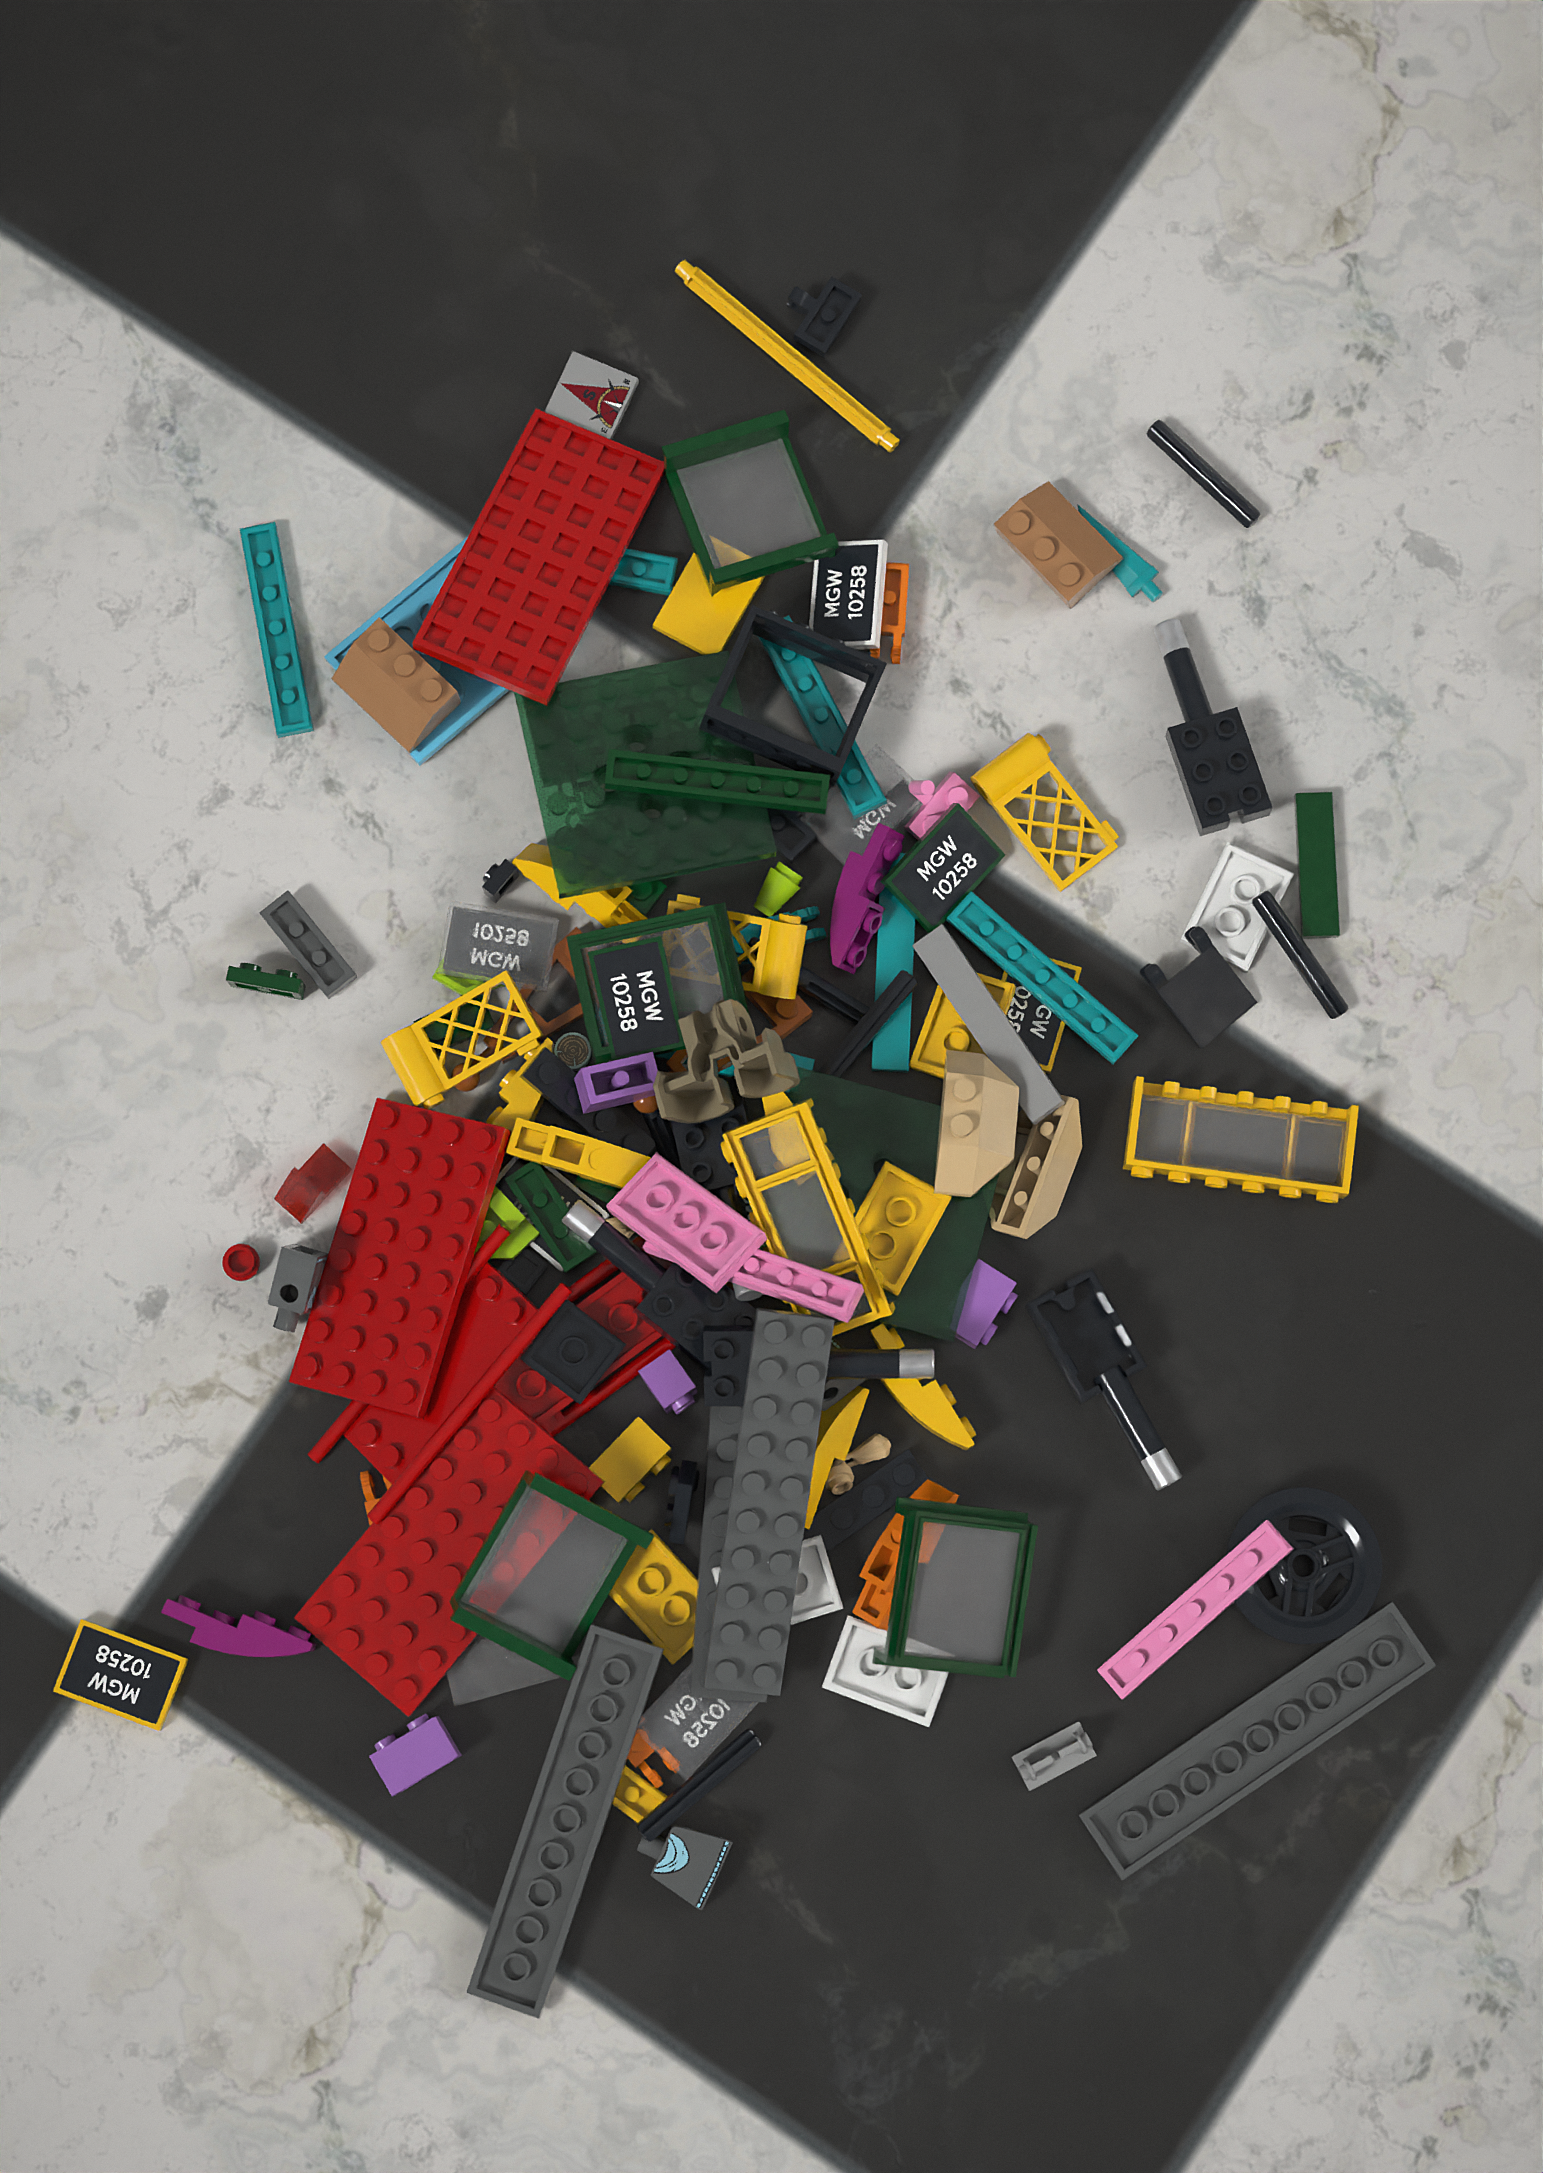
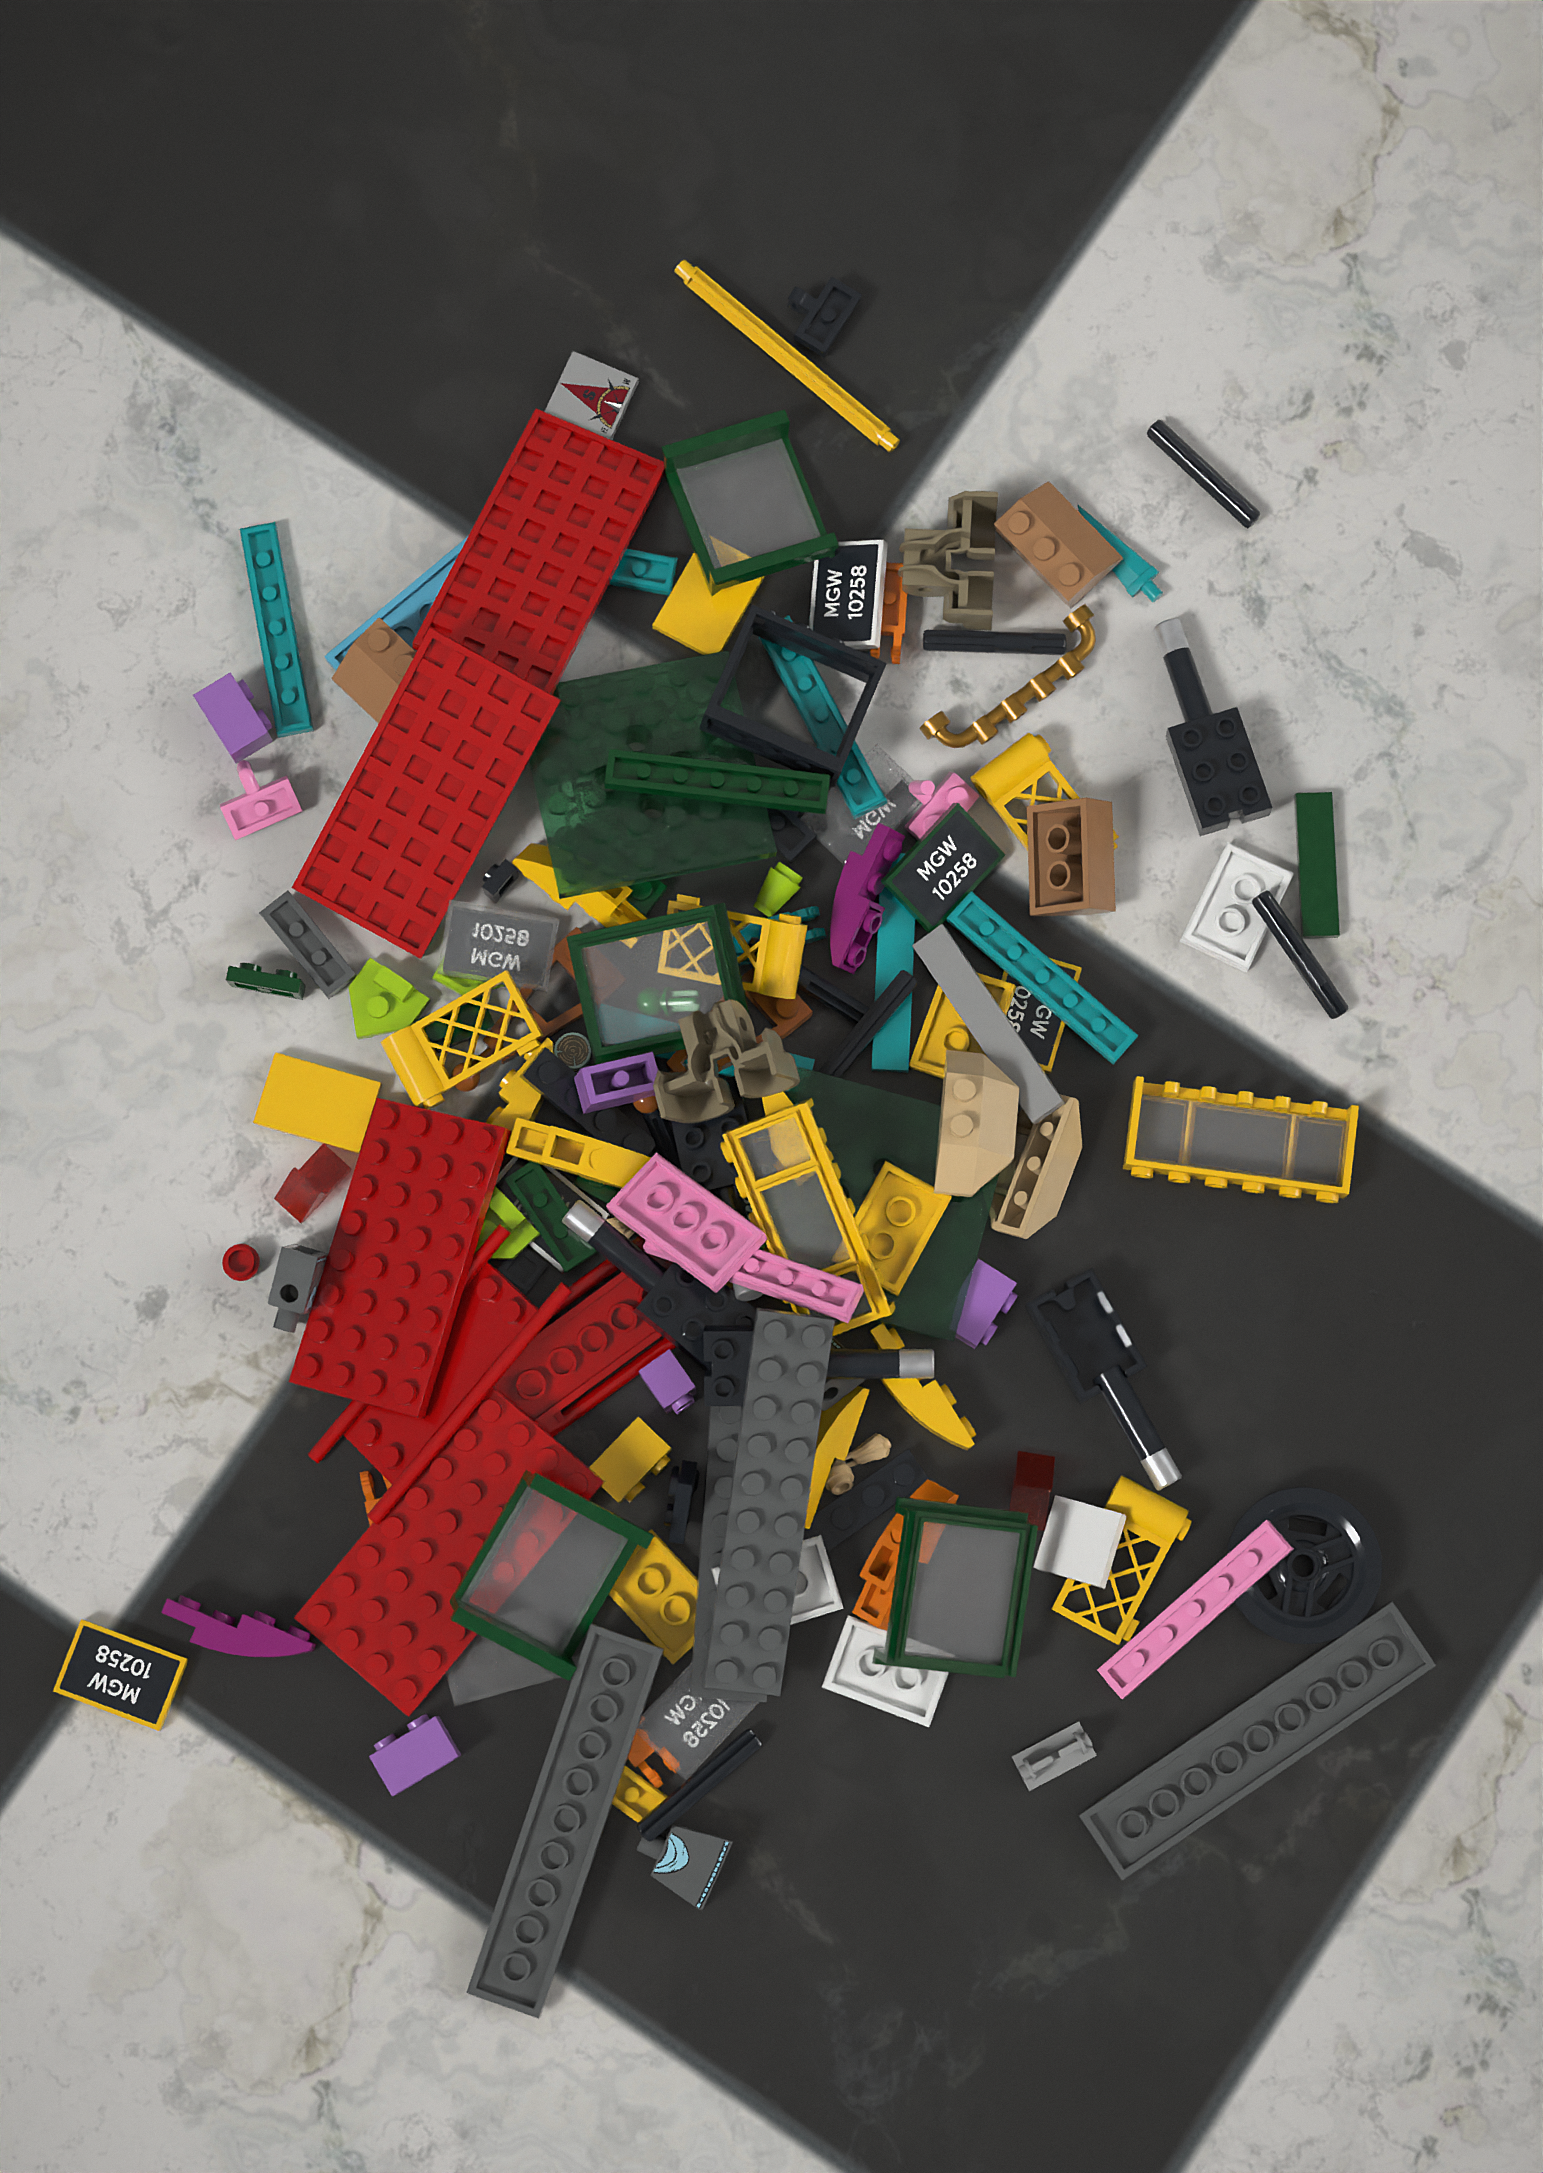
(233, 717): none -> medium lavender brick
(259, 805): none -> bright pink plate
(317, 1103): none -> yellow tile
(383, 1001): none -> lime plate
(426, 793): none -> red plate
(573, 1351): black tile -> none
(636, 998): black tile -> none
(928, 560): none -> dark tan piece
(994, 642): none -> black axle
(1013, 706): none -> pearl gold bar
(1032, 1486): none -> clear red slope
(1071, 858): none -> medium nougat slope
(1080, 1541): none -> white tile
(1153, 1520): none -> yellow piece
(1204, 993): black flag -> none

